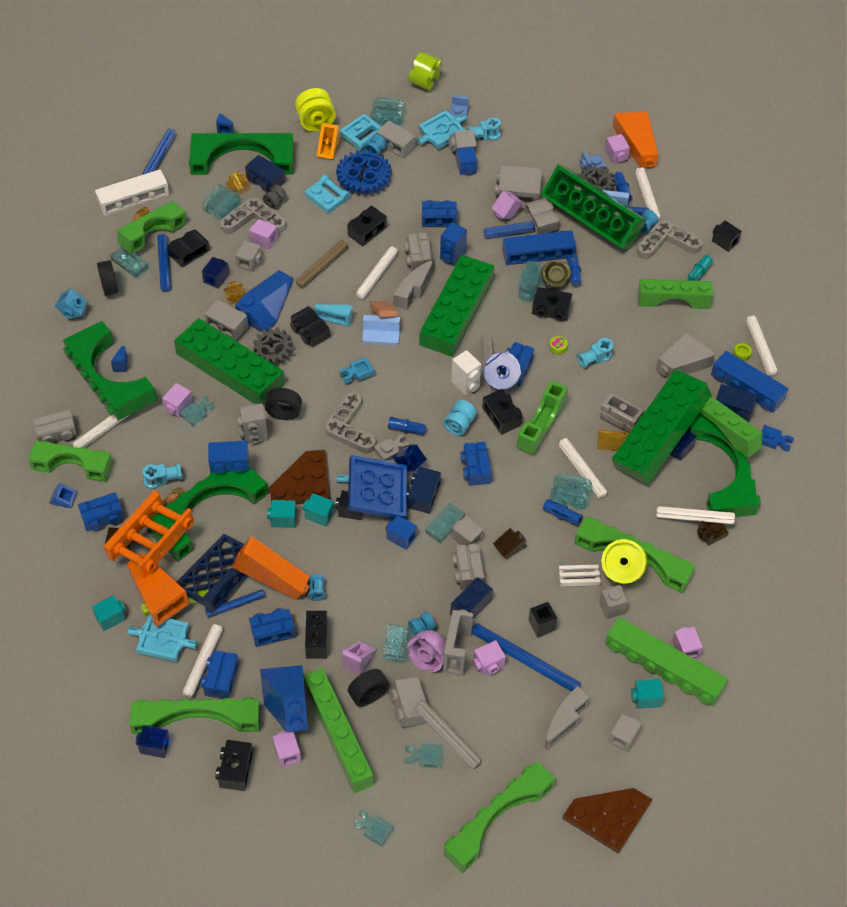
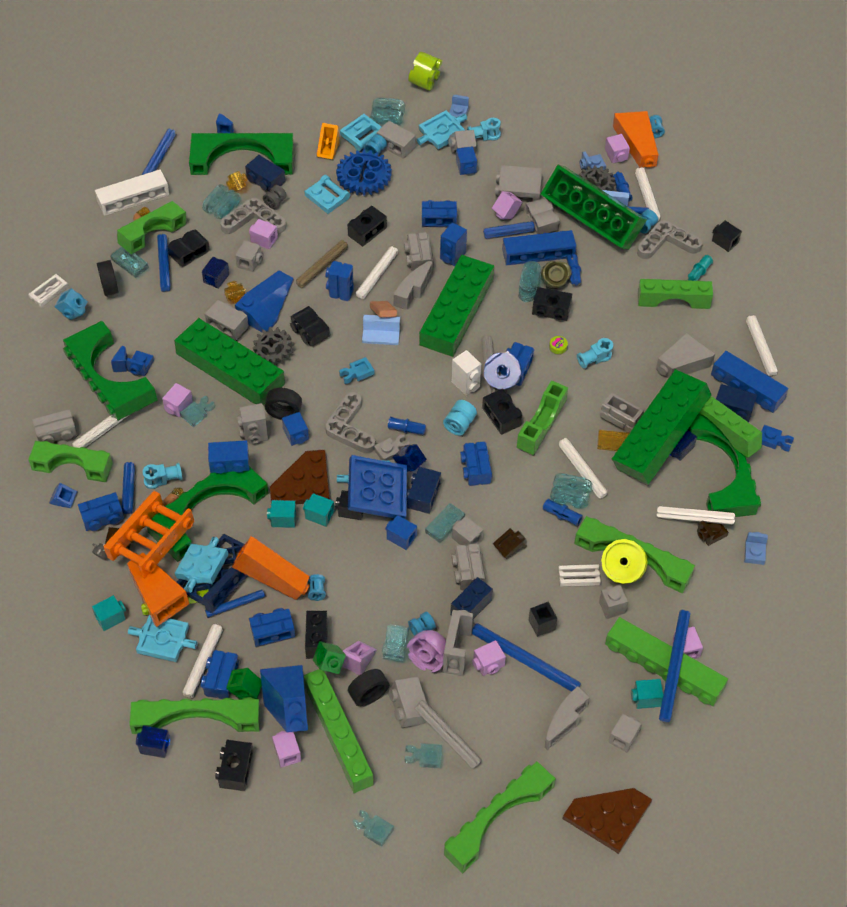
(50, 291): none -> white tile
(99, 551): none -> dark grey plate
(128, 487): none -> blue axle
(139, 363): none -> blue bracket
(201, 564): none -> medium azure plate
(244, 684): none -> green brick
(295, 429): none -> blue brick
(314, 108): neon yellow wheel -> none
(329, 657): none -> green brick
(335, 313): medium azure slope -> none
(340, 280): none -> blue brick
(658, 126): none -> dark azure bush
(674, 666): none -> blue axle
(742, 351): lime tile -> none
(755, 548): none -> medium blue bracket

